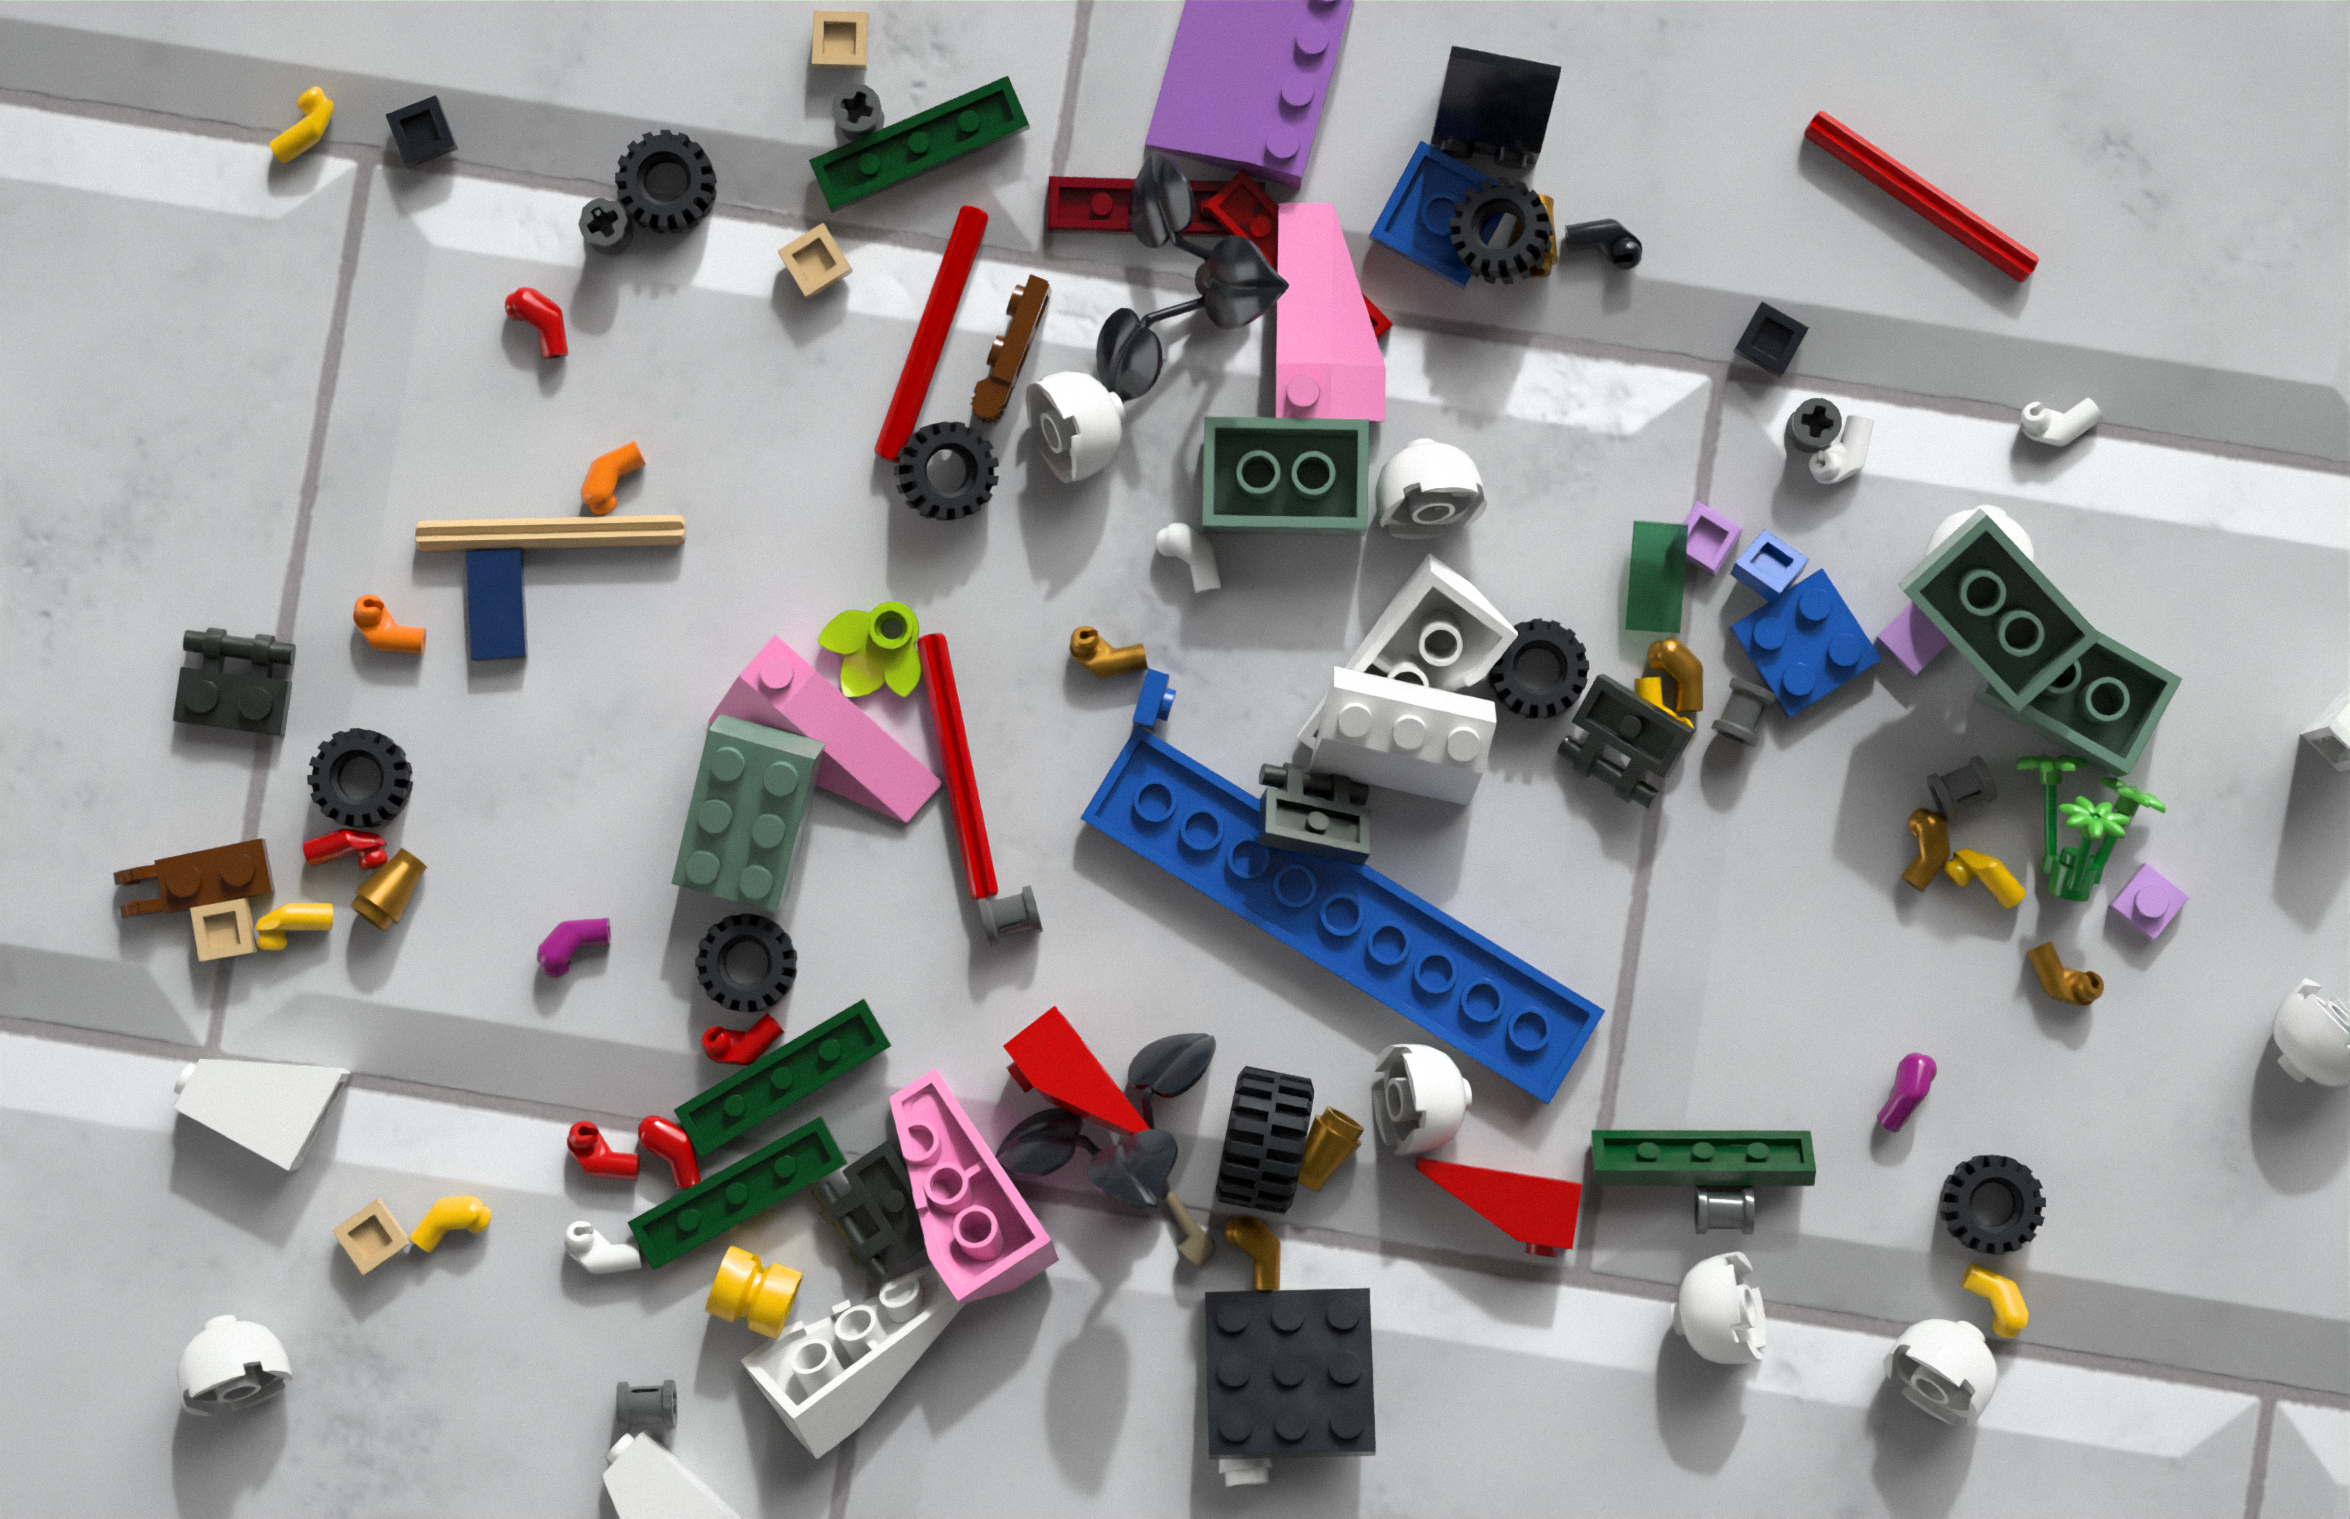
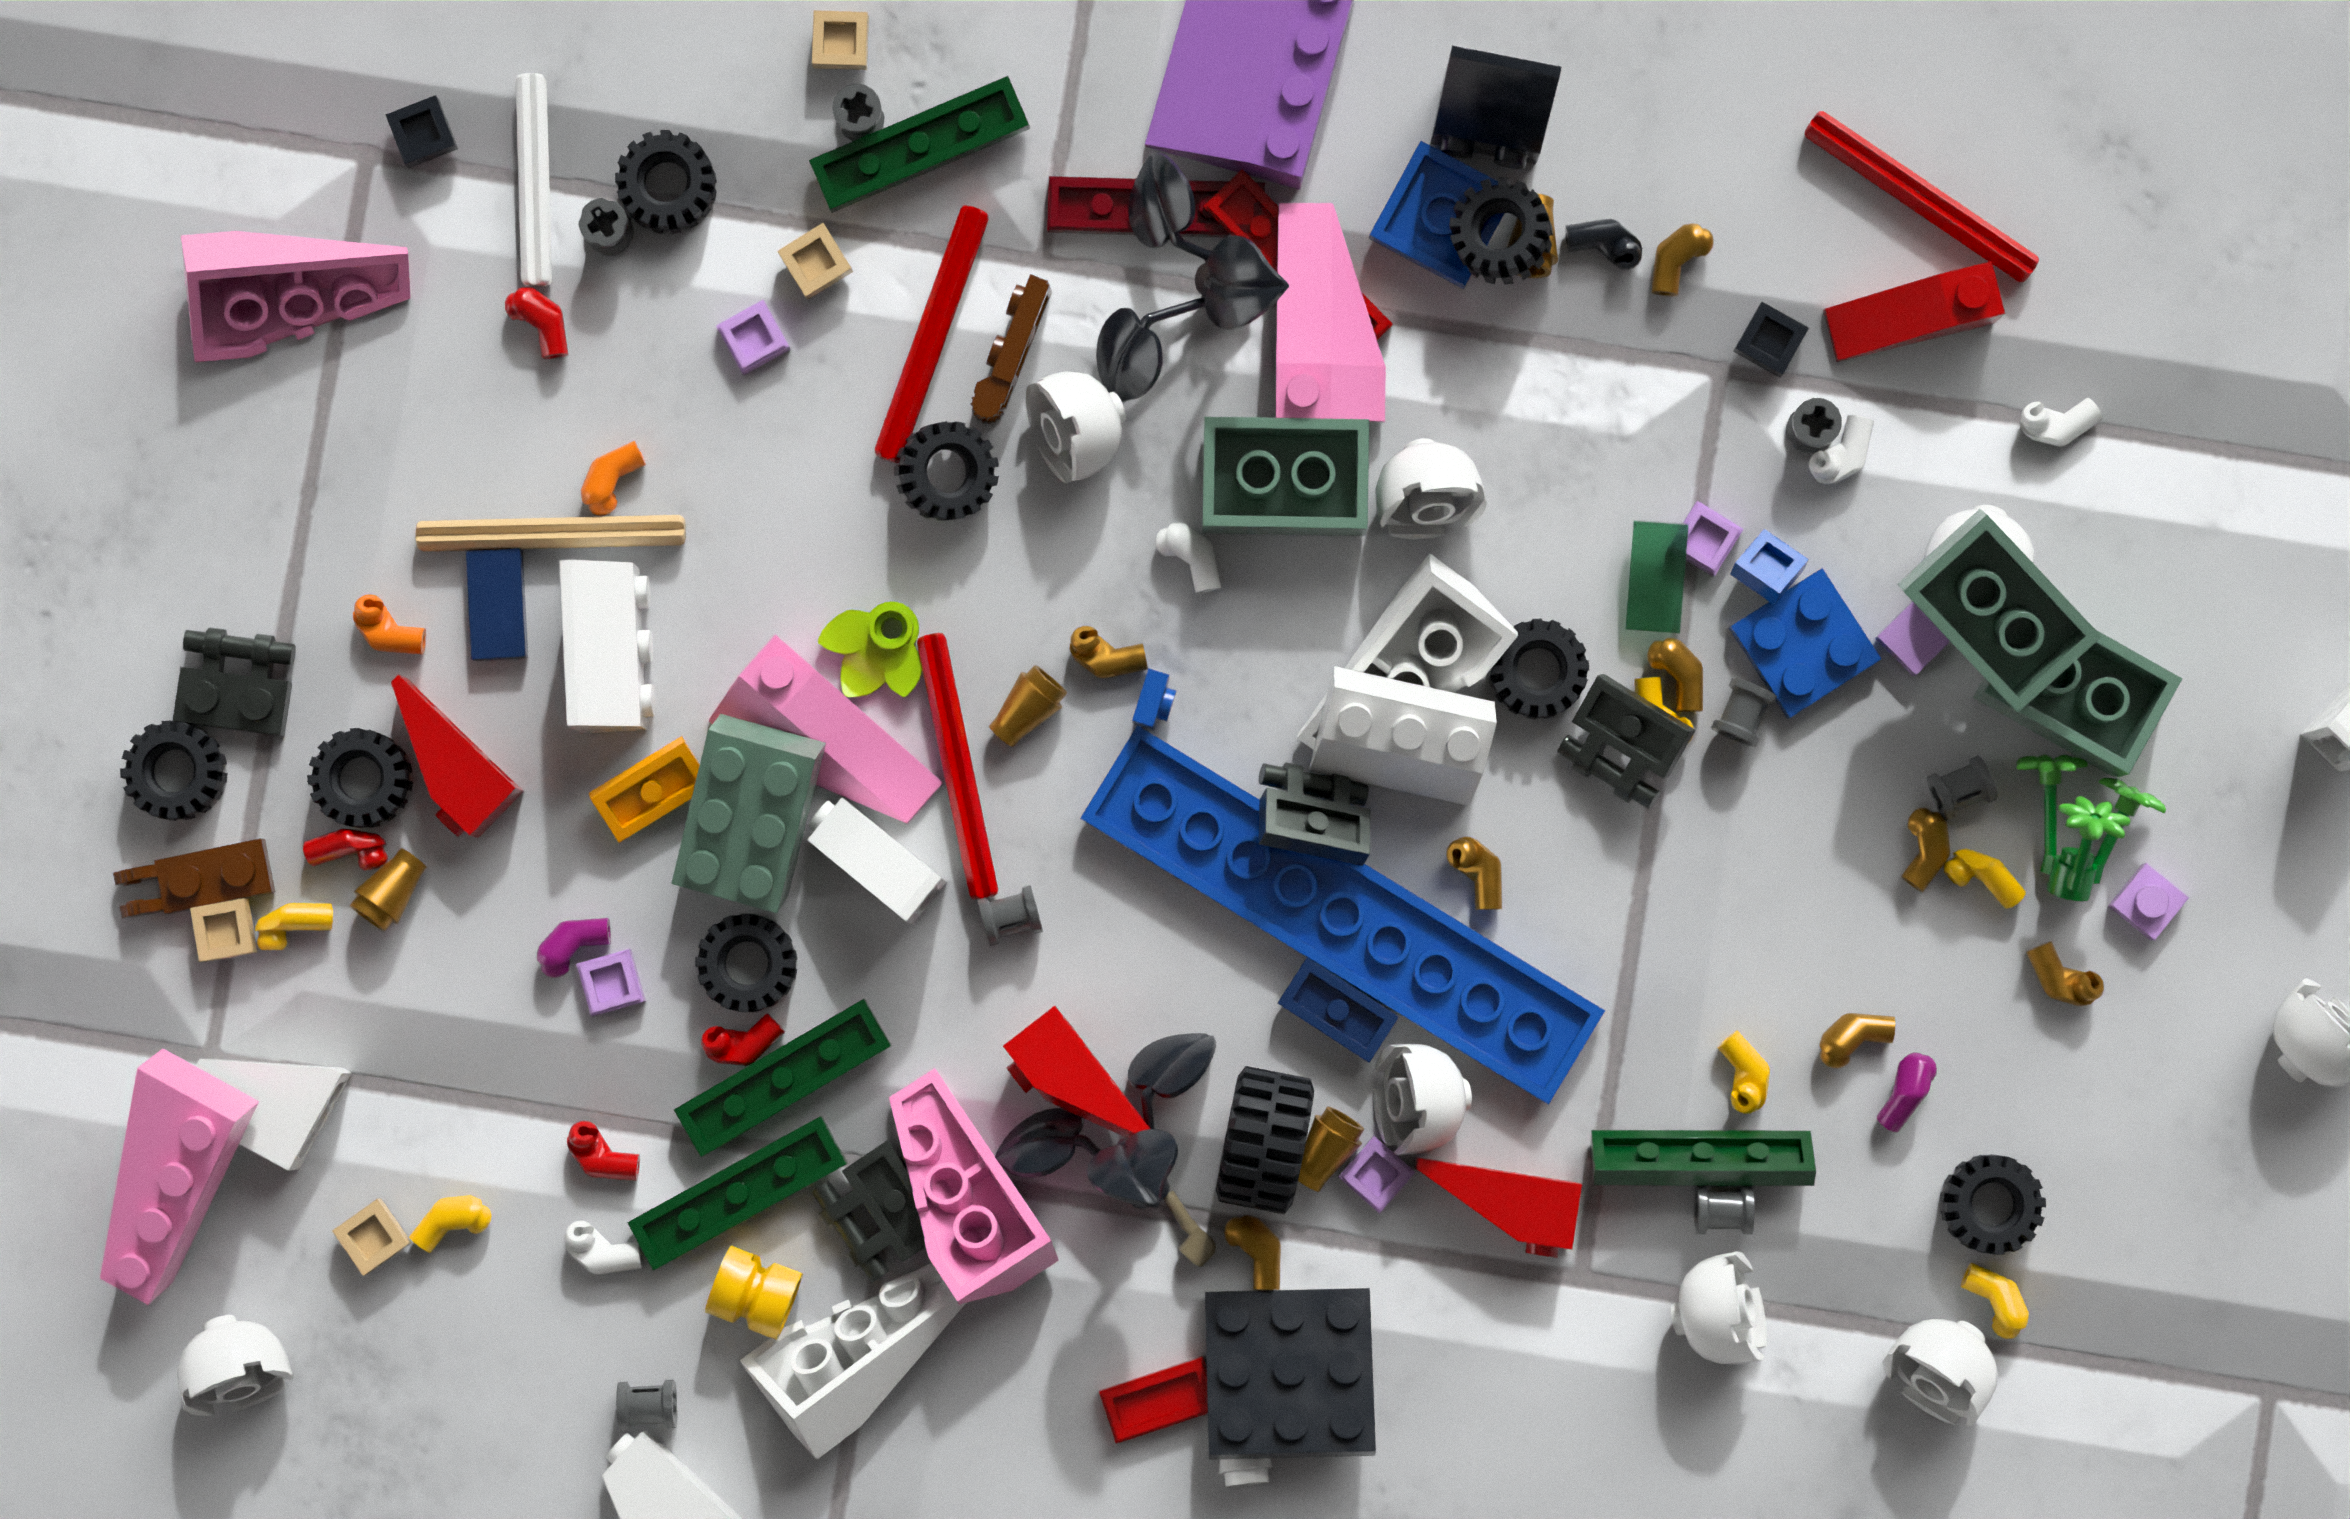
(141, 763): none -> black tyre
(171, 1165): none -> bright pink wedge
(270, 287): none -> bright pink wedge
(309, 130): yellow arm -> none
(454, 768): none -> red slope
(533, 180): none -> white axle
(605, 646): none -> white slope
(611, 982): none -> lavender tile
(647, 789): none -> light orange plate
(672, 1145): red arm -> none
(753, 337): none -> lavender tile
(874, 859): none -> white slope
(1028, 705): none -> pearl gold cone
(1156, 1399): none -> red tile
(1338, 1010): none -> dark blue plate
(1376, 1174): none -> lavender tile
(1481, 867): none -> pearl gold arm
(1674, 251): none -> pearl gold arm
(1750, 1075): none -> yellow arm
(1850, 1032): none -> pearl gold arm
(1915, 312): none -> red slope

